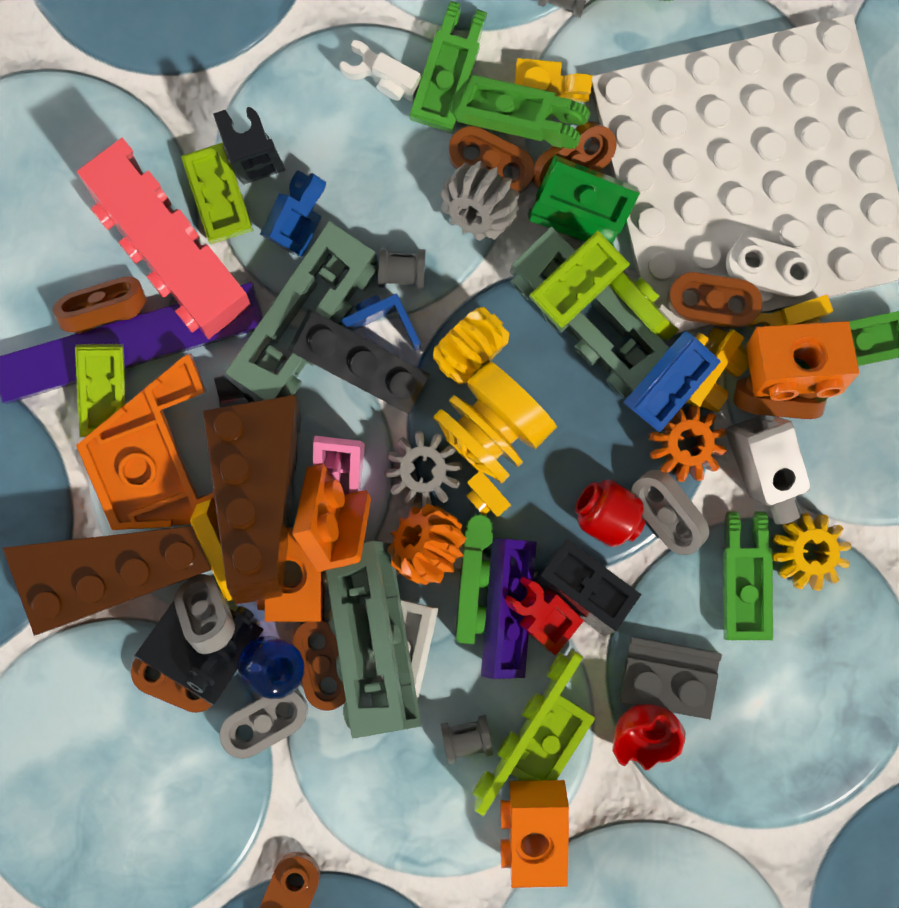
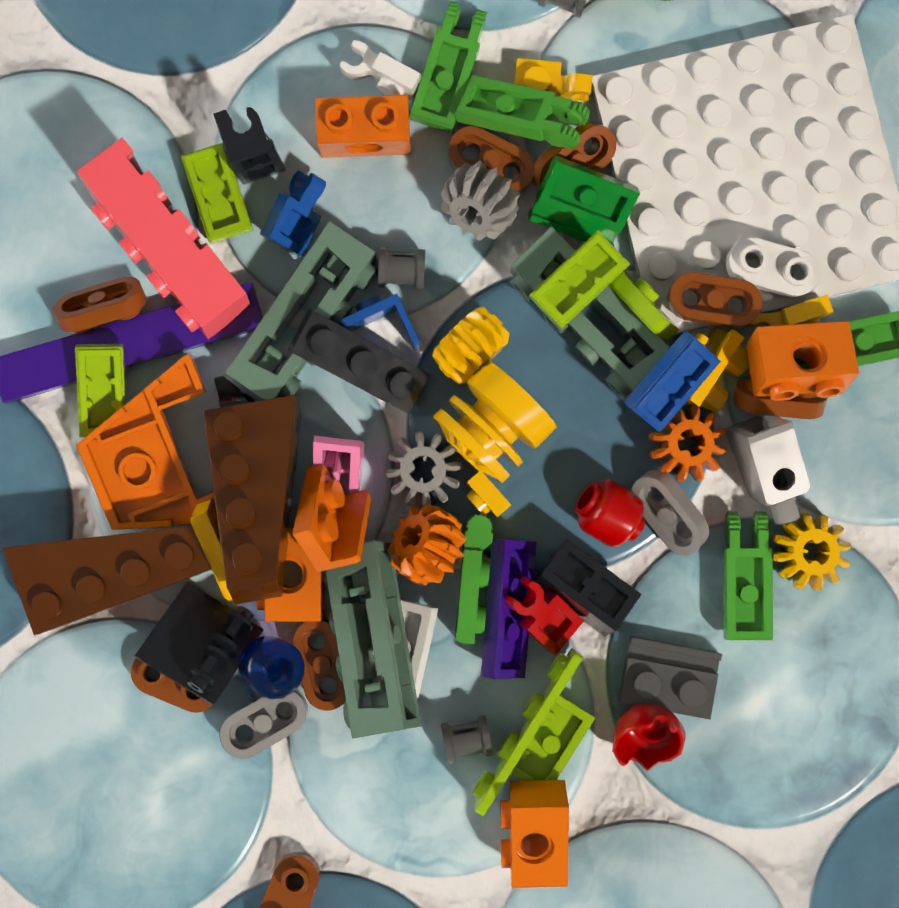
(204, 614): light grey plate -> none
(363, 126): none -> orange brick

